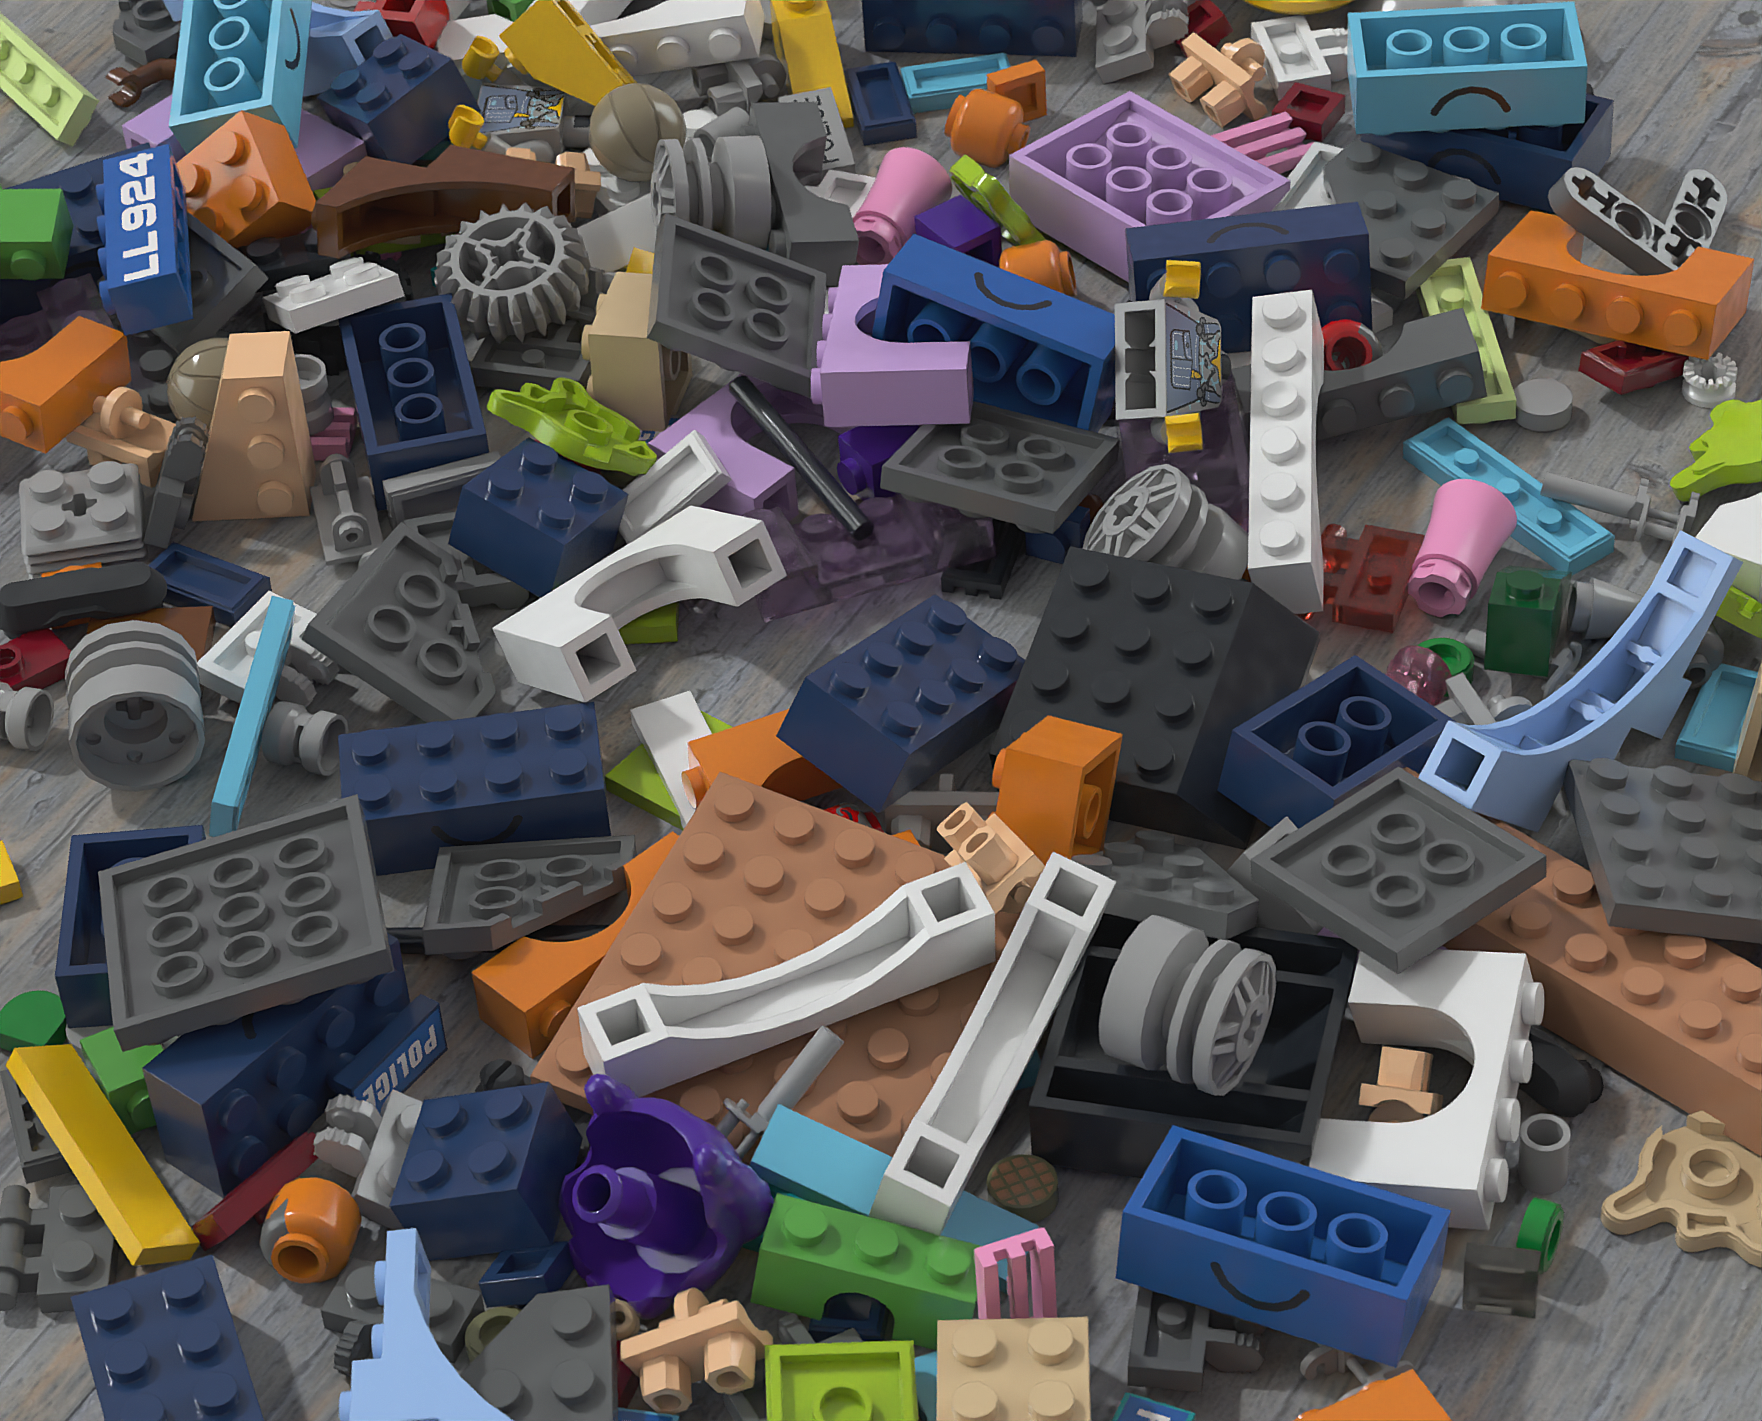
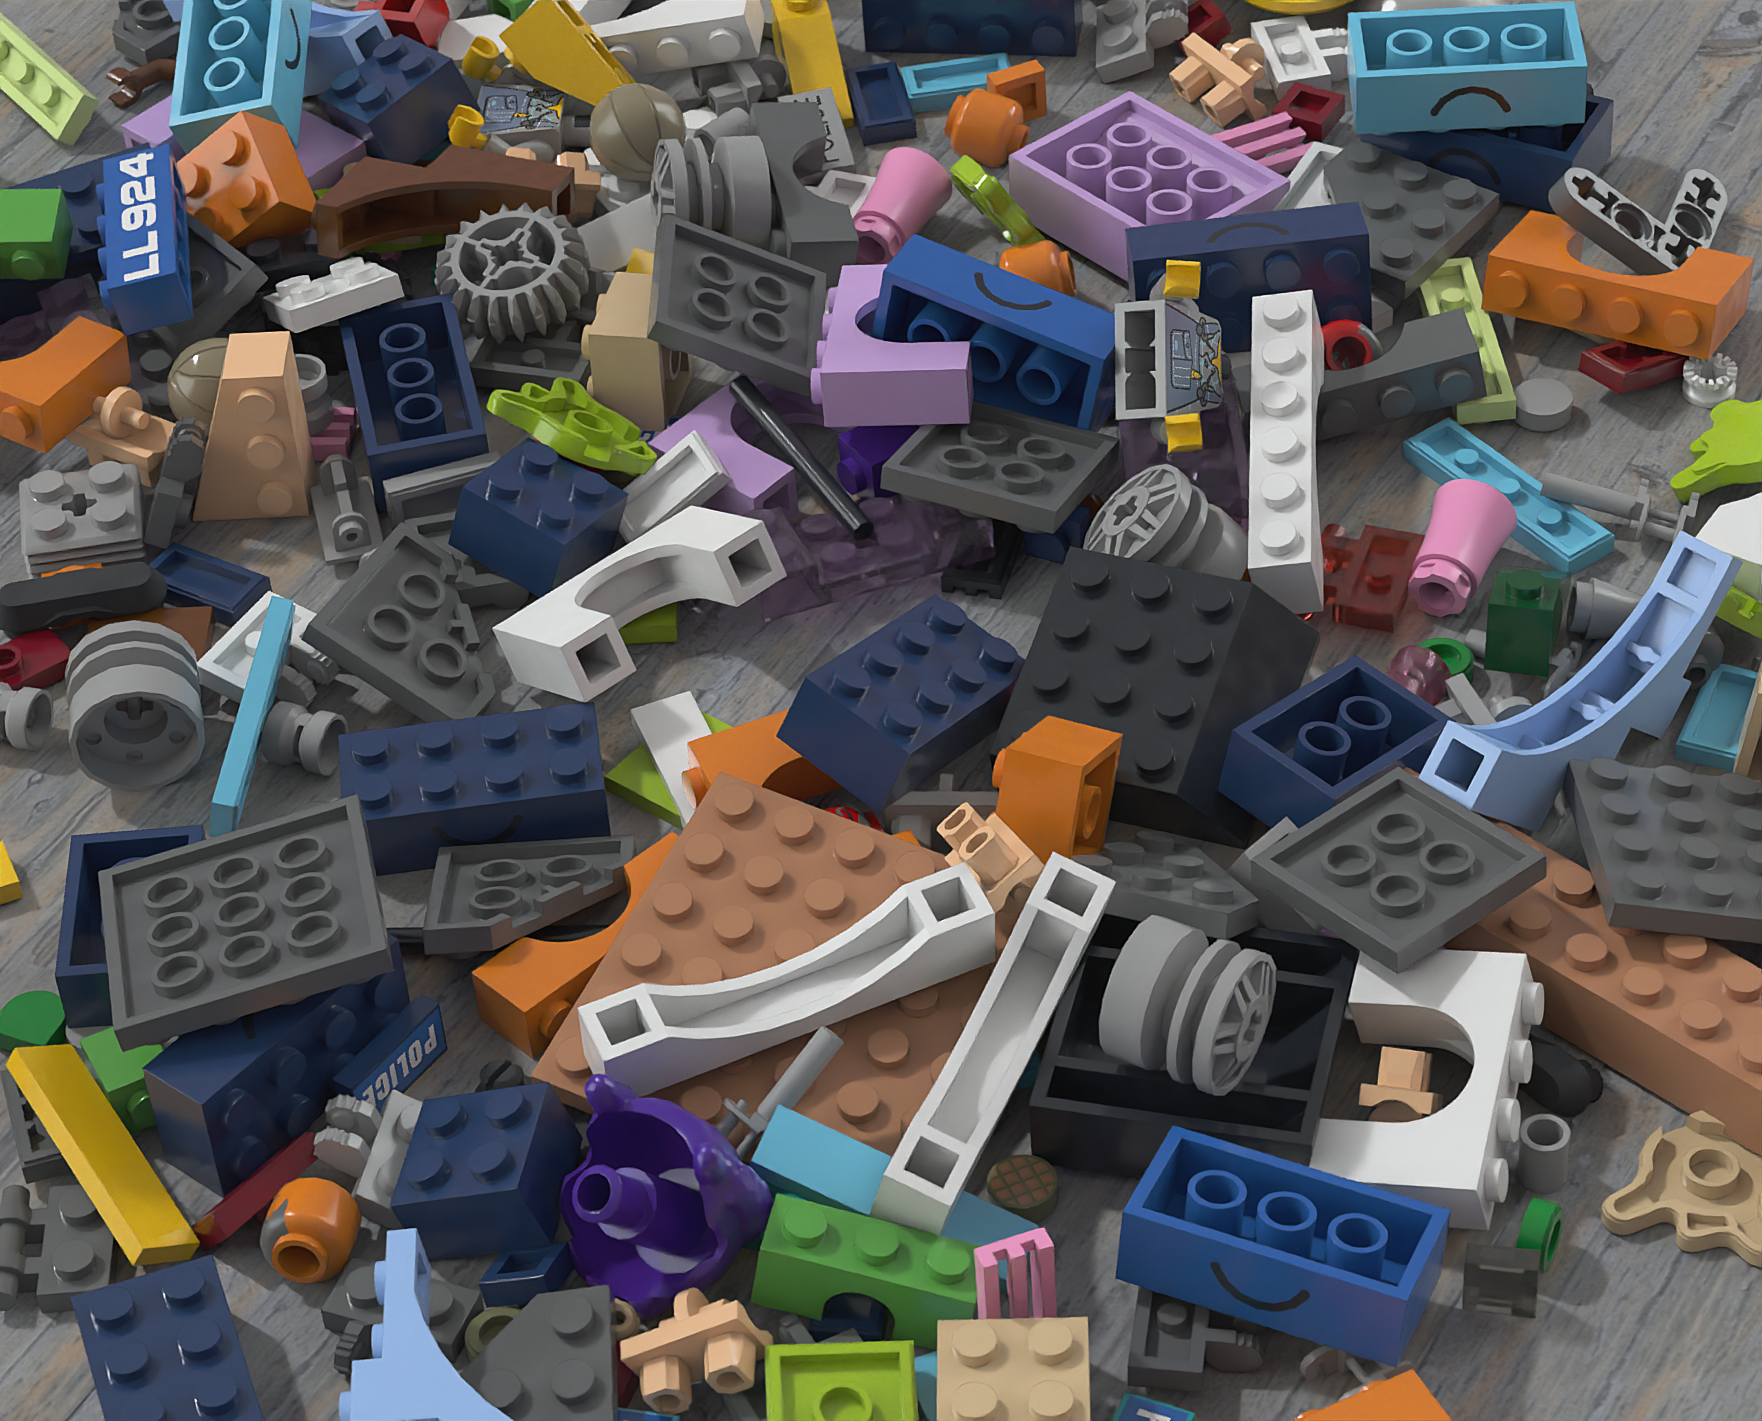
(962, 228): dark purple brick -> none

